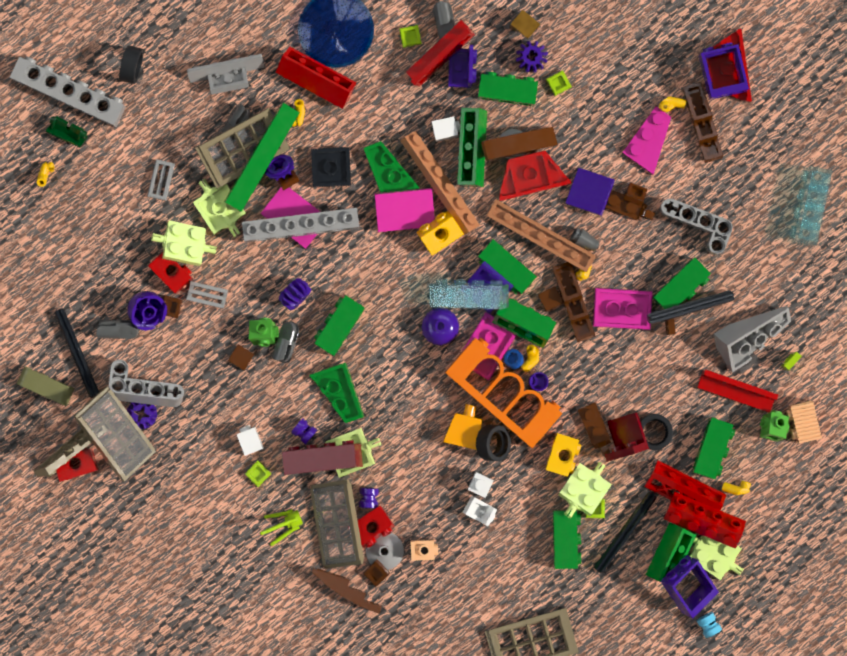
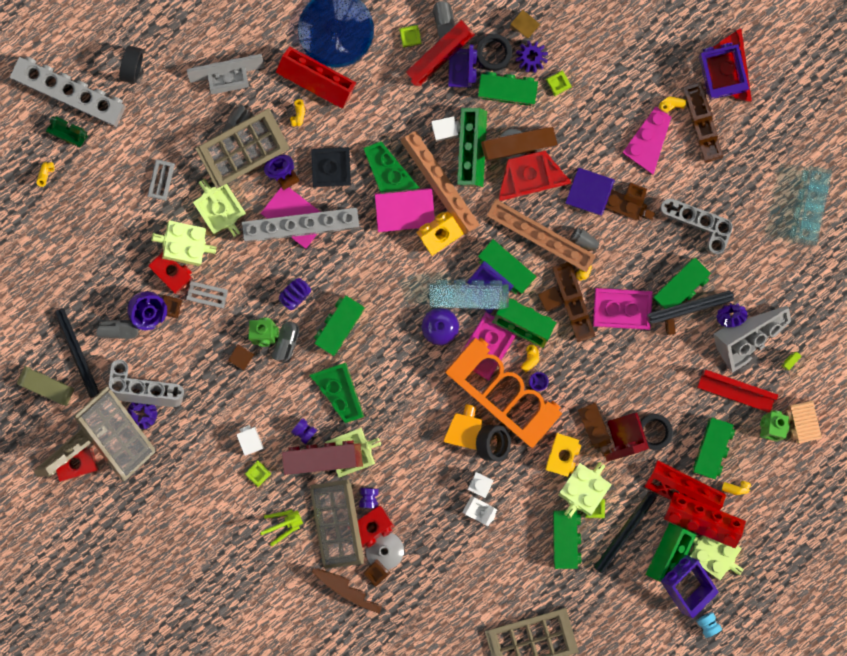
(261, 157): green tile -> none
(416, 546): light nougat brick -> none
(508, 52): none -> black tyre
(513, 359): blue tile -> none
(725, 319): none -> dark purple gear

